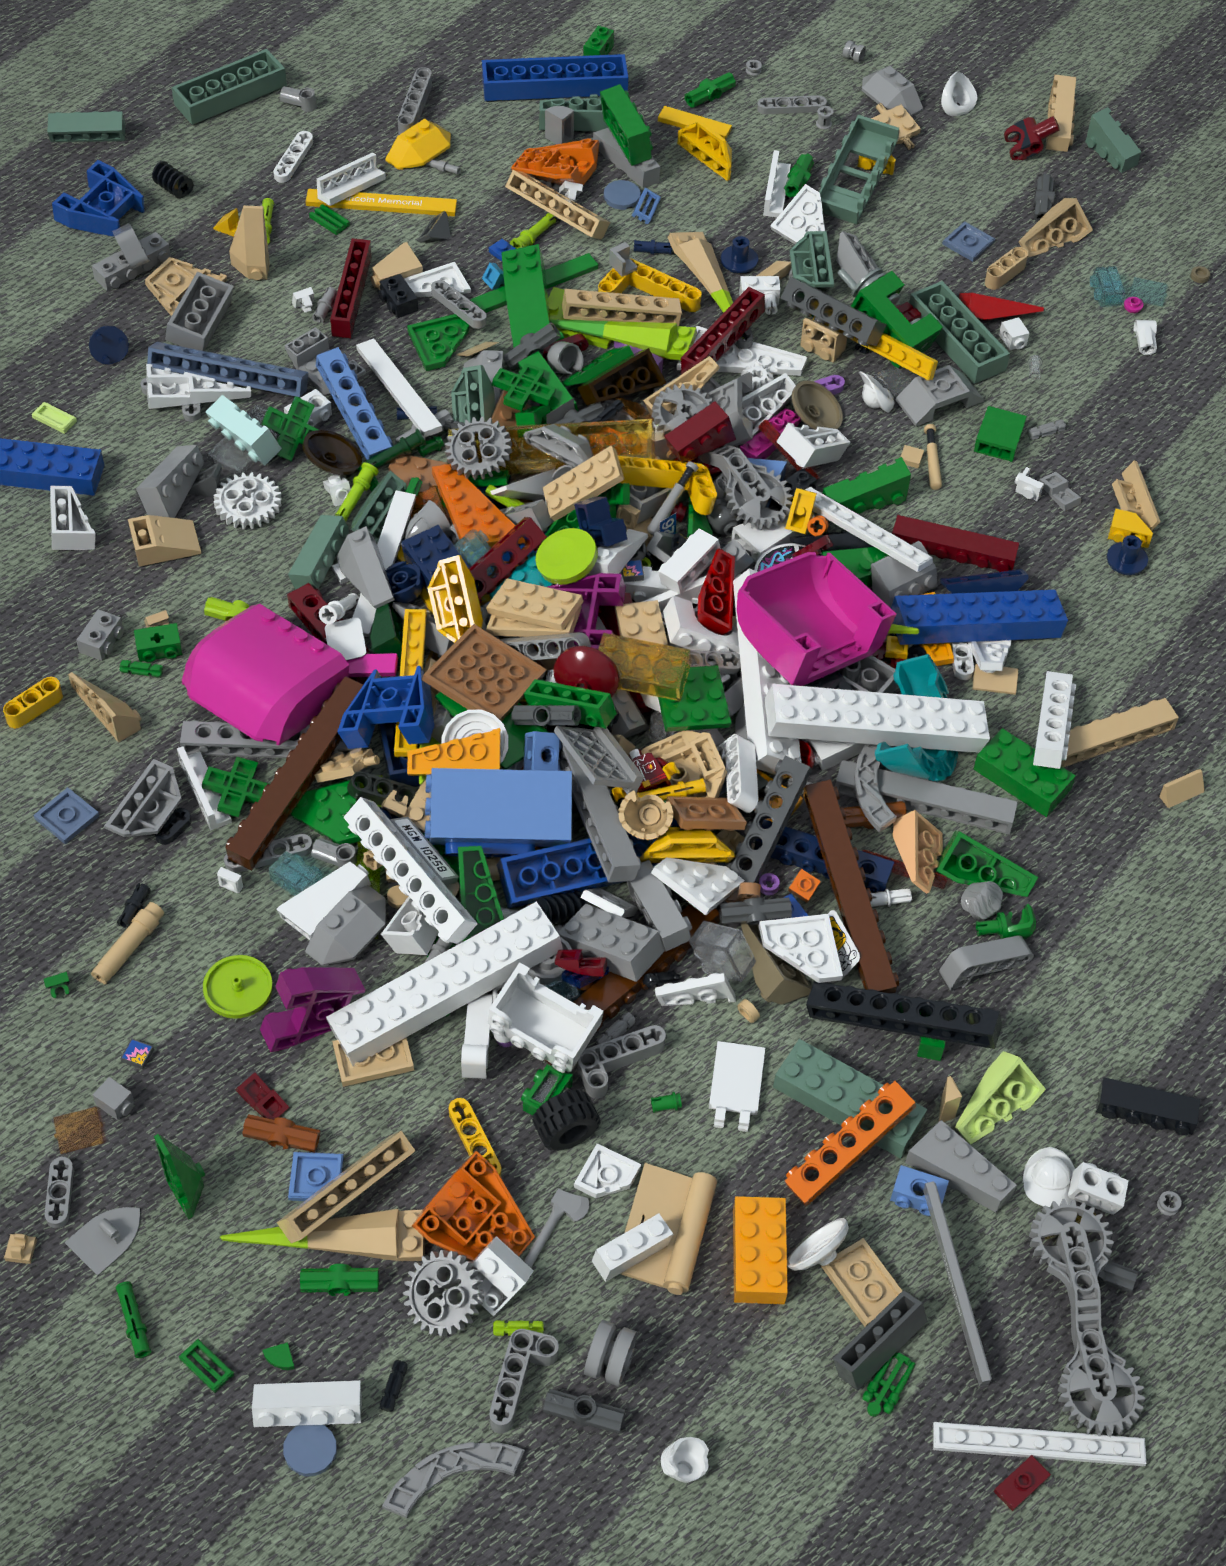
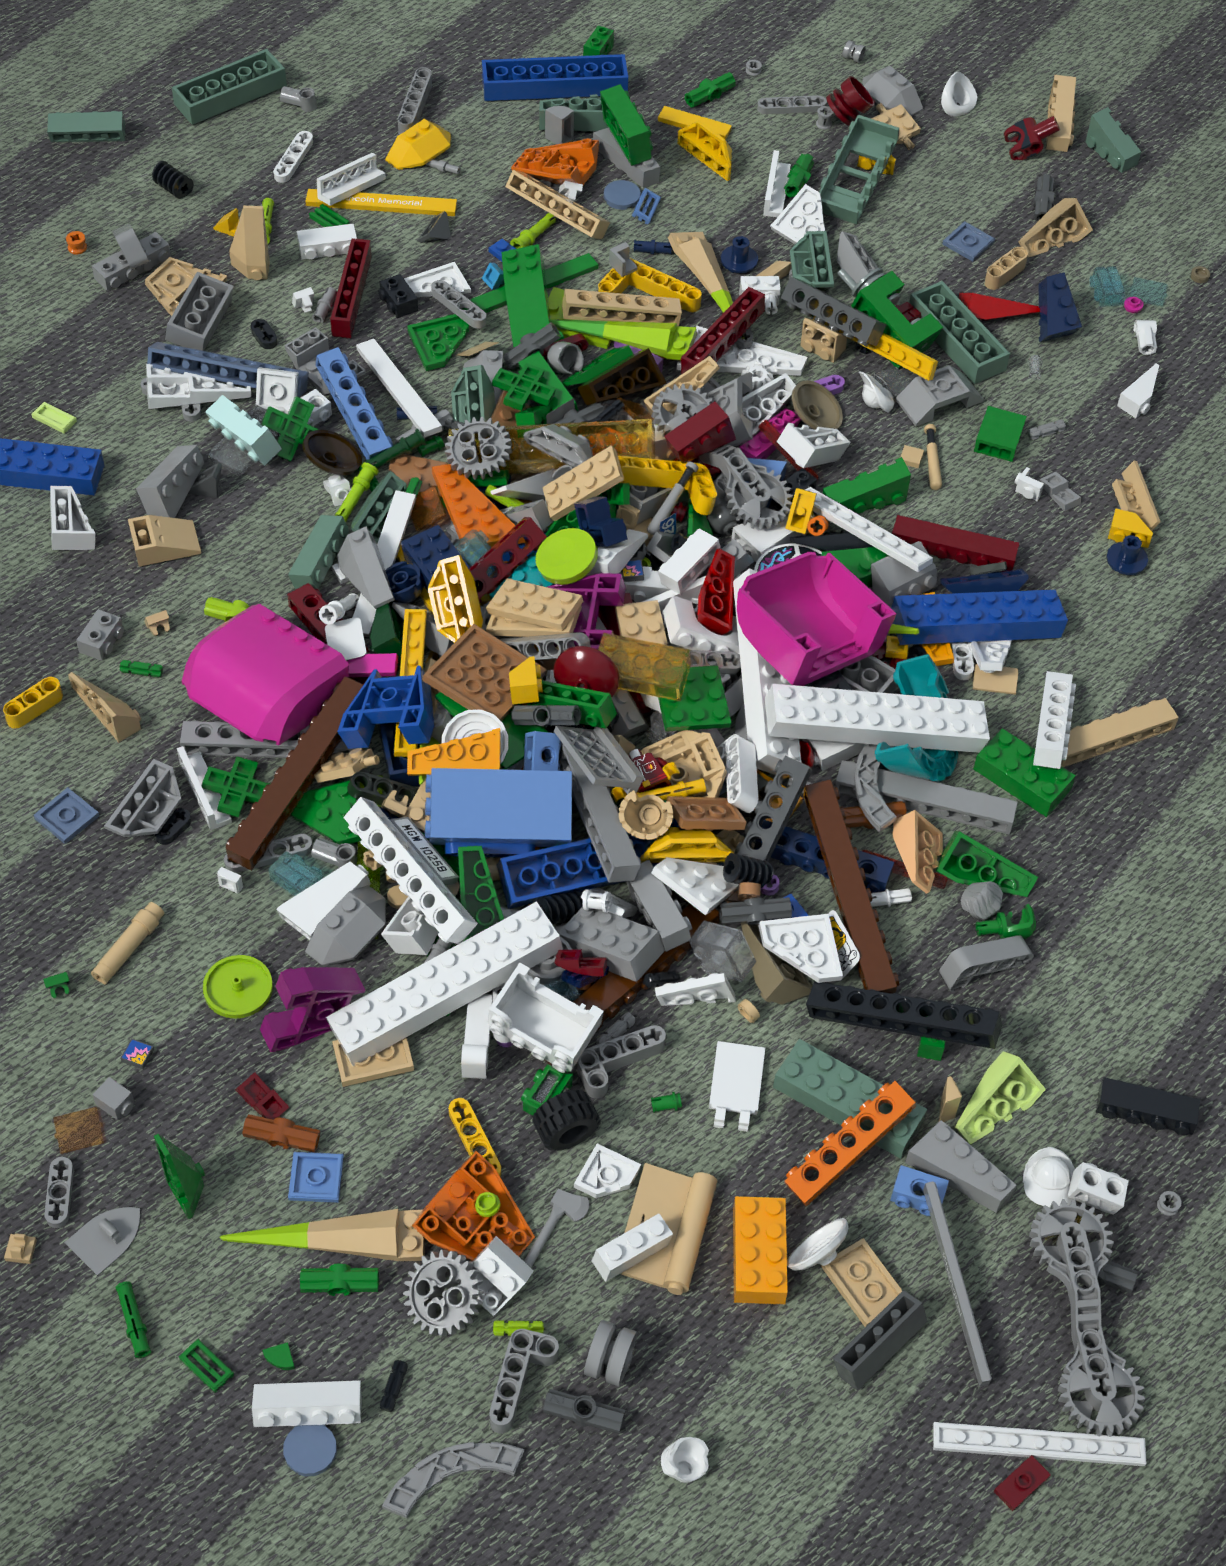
(76, 242): none -> orange wheel
(102, 205): blue wedge -> none
(108, 345): dark blue piece -> none
(133, 905): black pin -> none
(158, 642): green brick -> none
(247, 500): white gear -> none
(260, 335): none -> black beam
(276, 388): none -> white tile
(325, 241): none -> white brick
(345, 1187): tan brick -> none
(400, 261): tan slope -> none
(427, 518): light grey helmet -> none
(487, 1204): none -> lime plate
(525, 682): none -> yellow slope
(598, 901): none -> white bush
(747, 869): none -> black piece
(804, 885): orange brick -> none
(823, 543): dark red plate -> none
(853, 98): none -> dark red wheel
(874, 1407): green piece -> none
(989, 568): none -> pearl dark grey tile
(1014, 334): white brick -> none
(1057, 308): none -> dark blue wedge
(1137, 396): none -> white slope
(1182, 788): tan slope -> none

